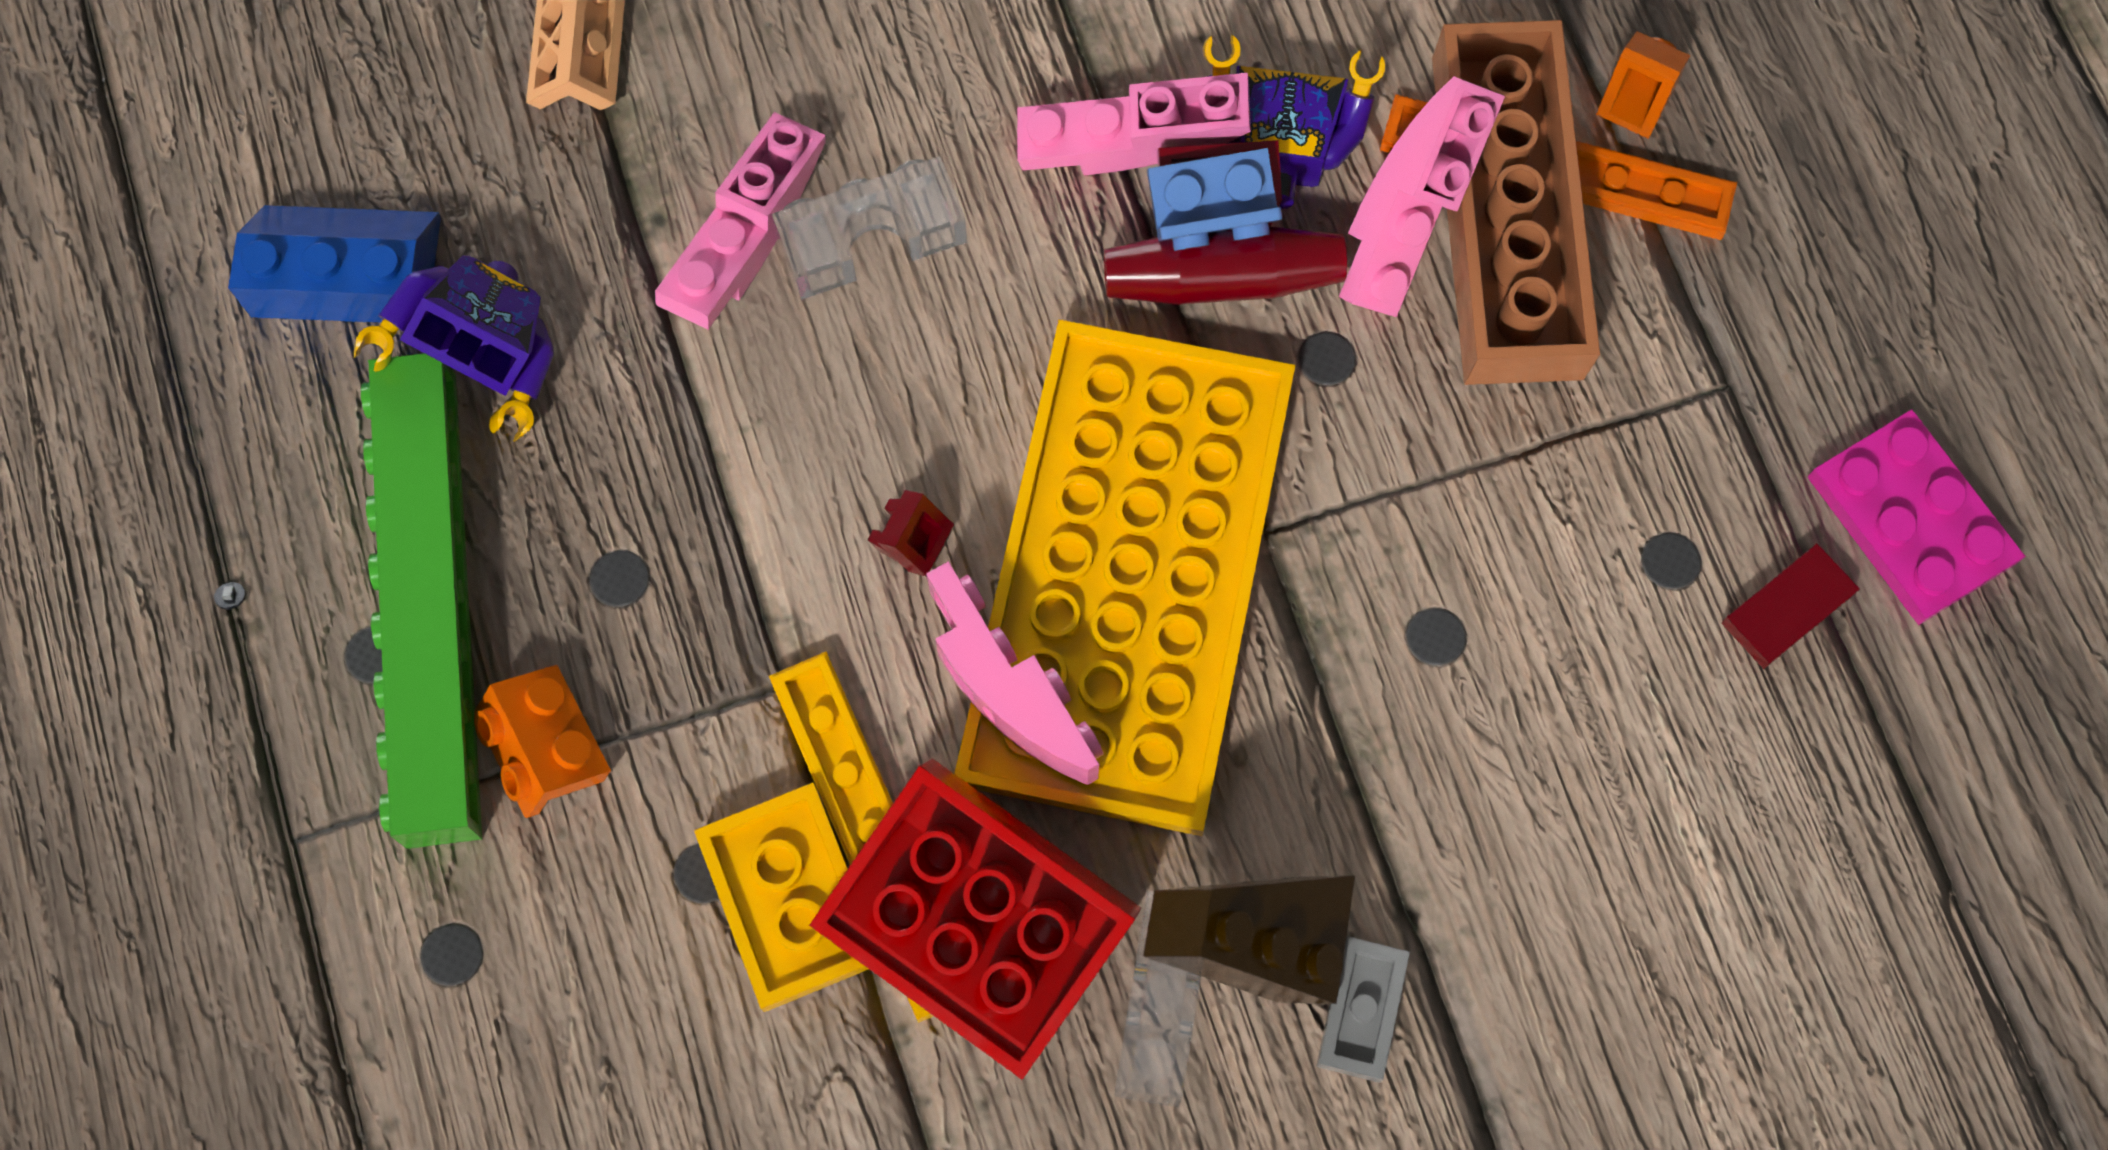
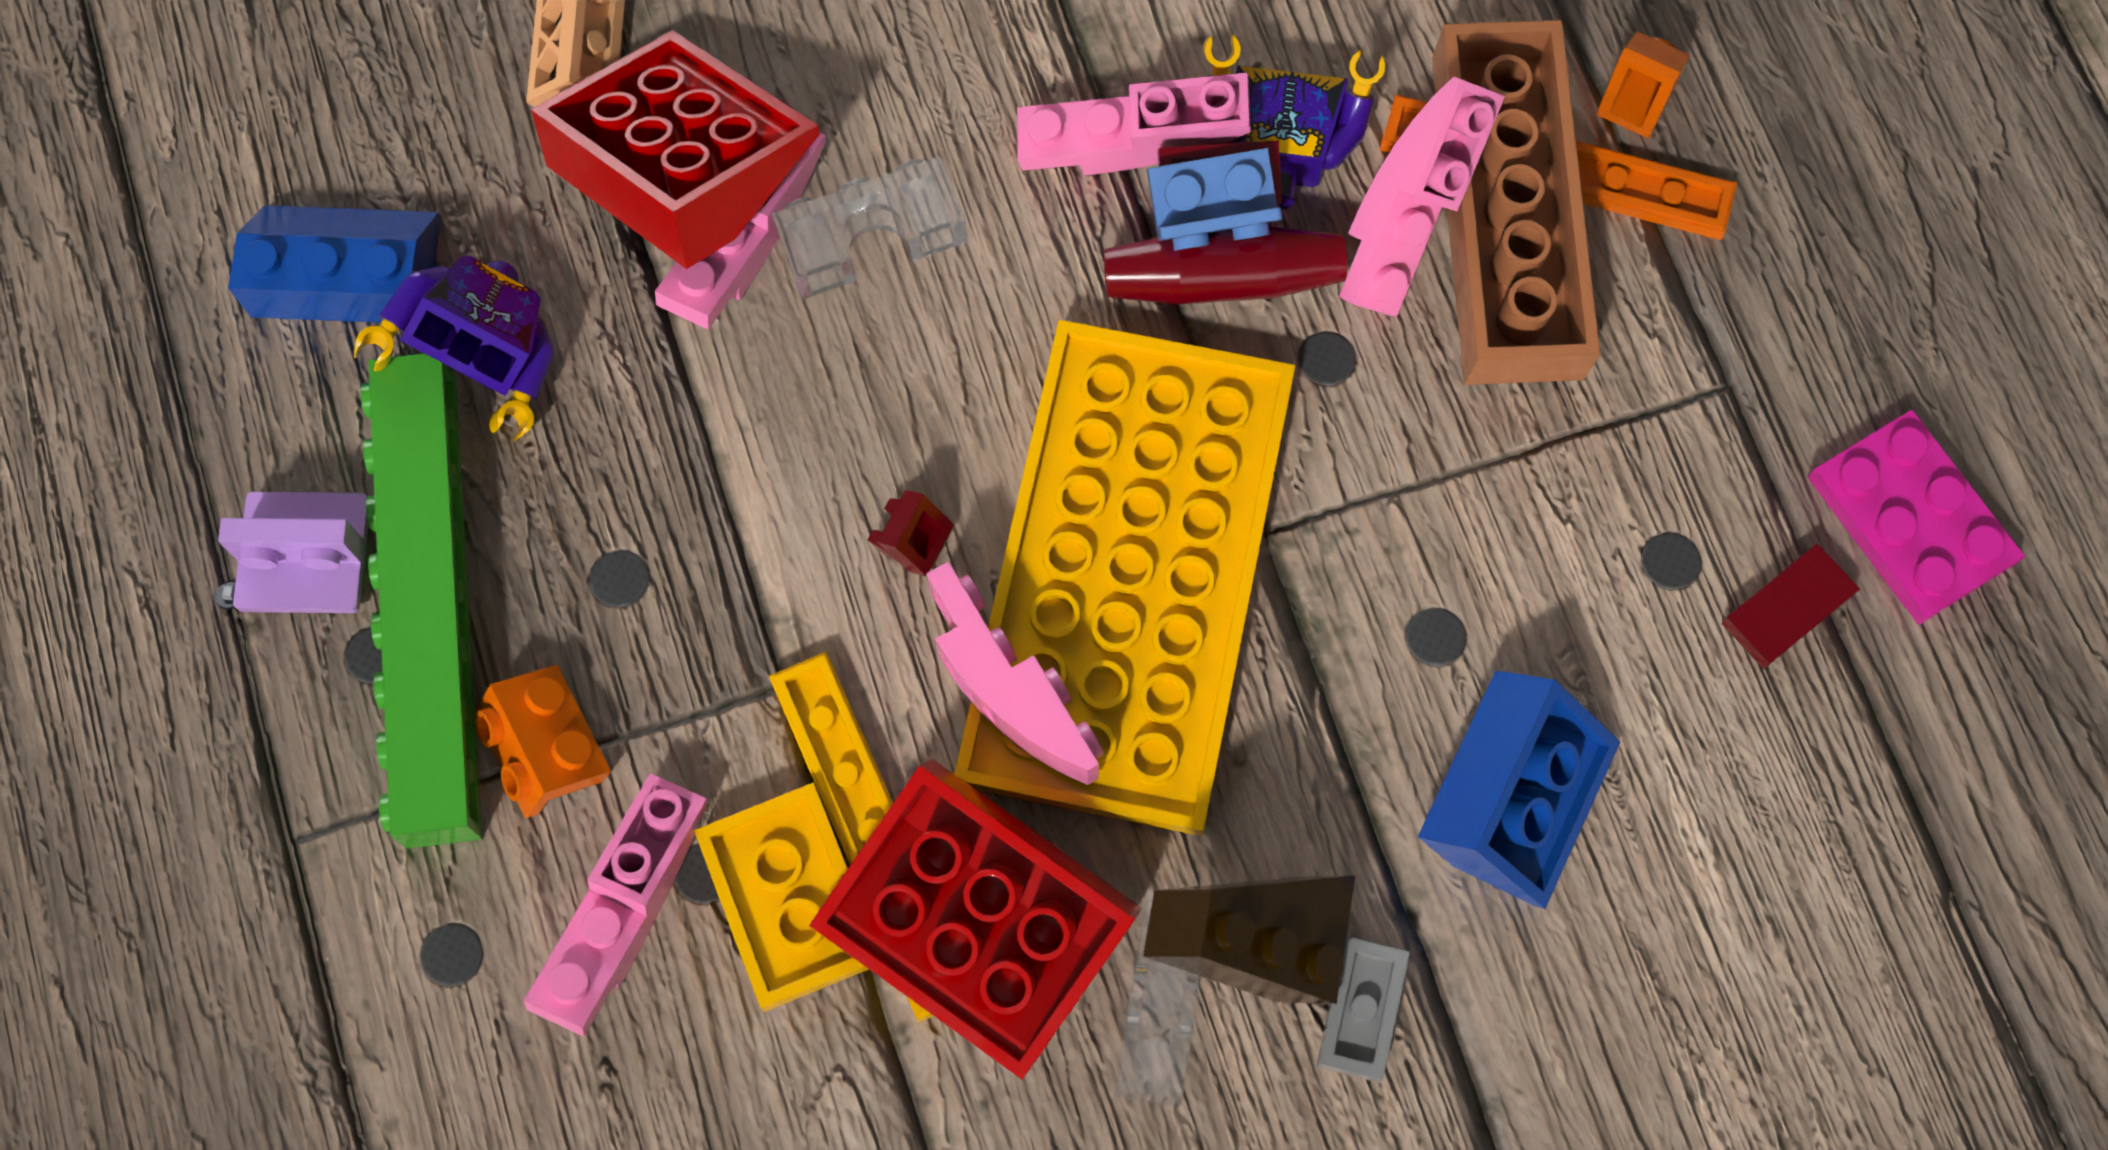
(298, 552): none -> lavender bracket
(619, 906): none -> bright pink slope
(673, 145): none -> red slope
(1520, 786): none -> blue slope

